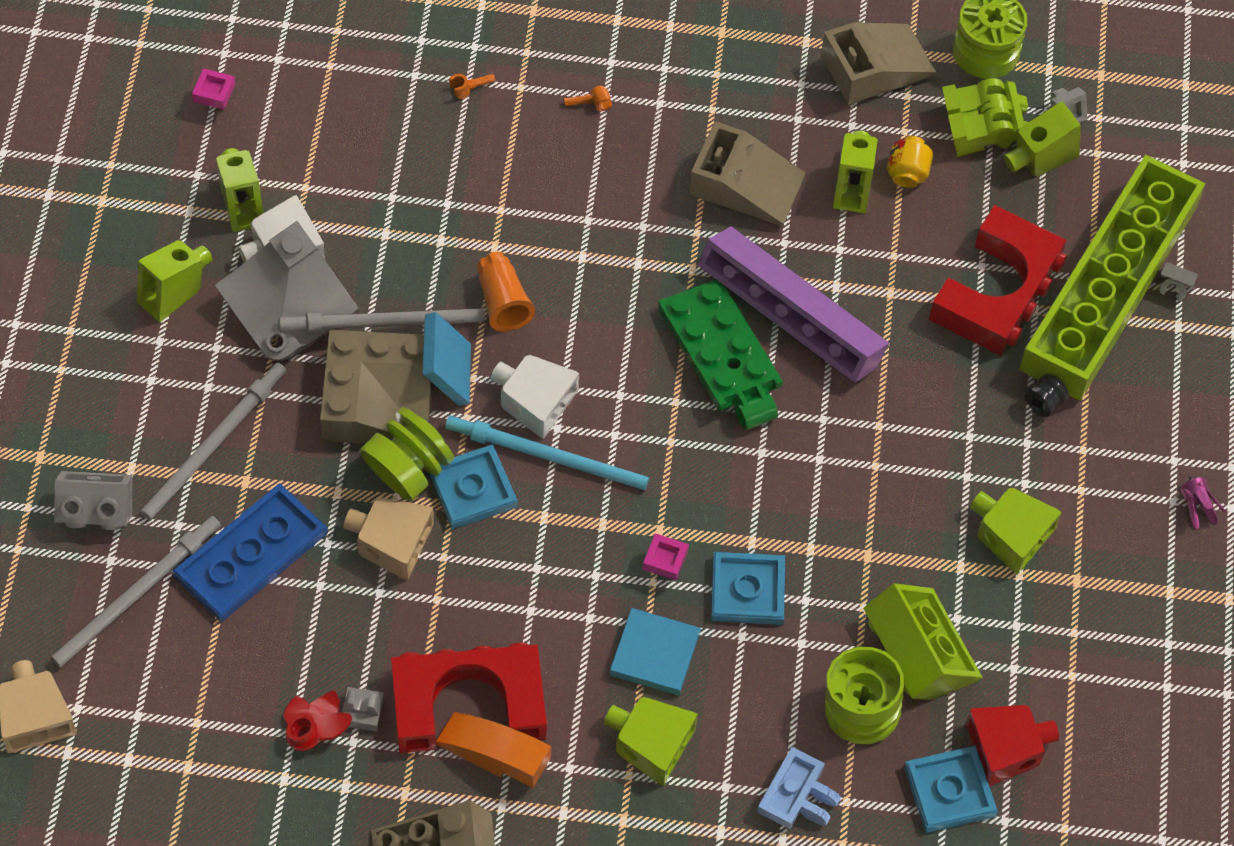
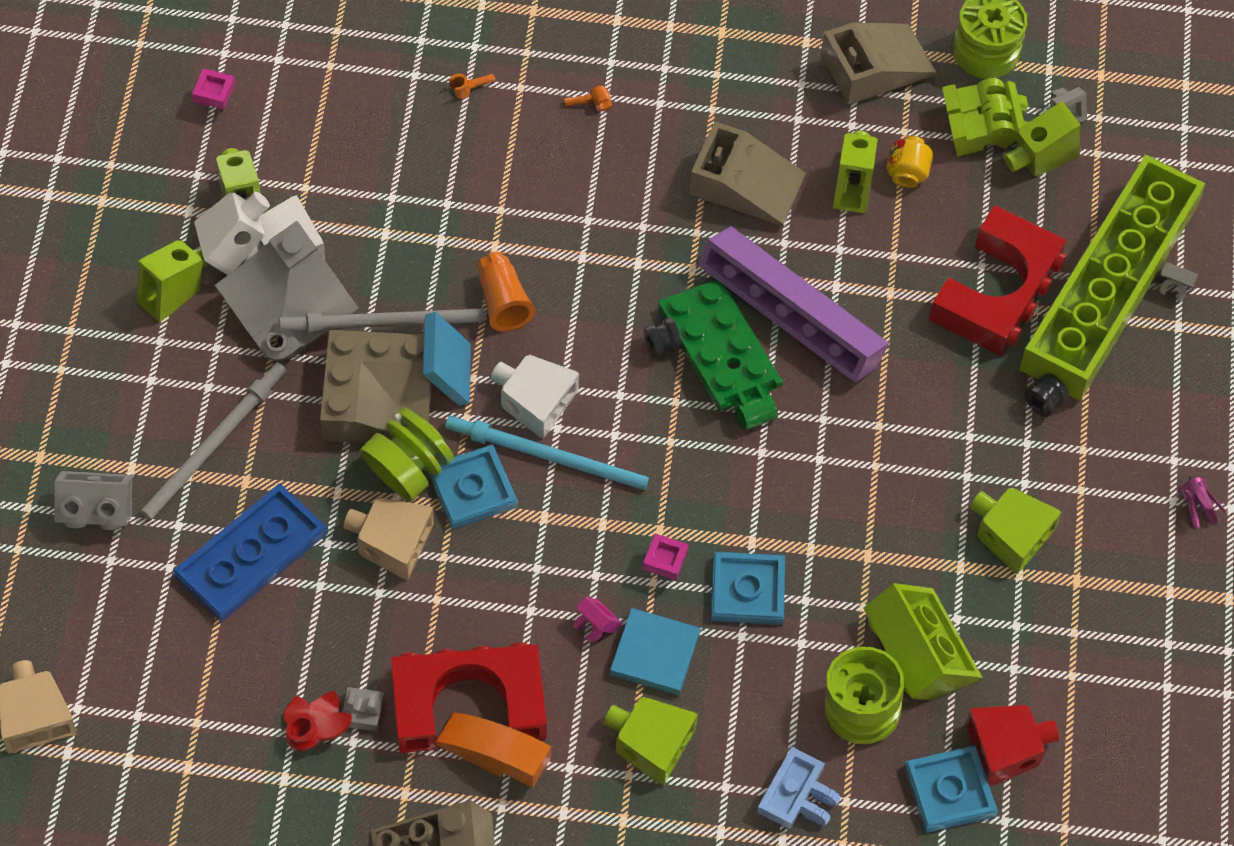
(186, 547): light grey bar -> none
(231, 230): none -> white torso
(599, 616): none -> dark pink tile
(662, 337): none -> black wheel

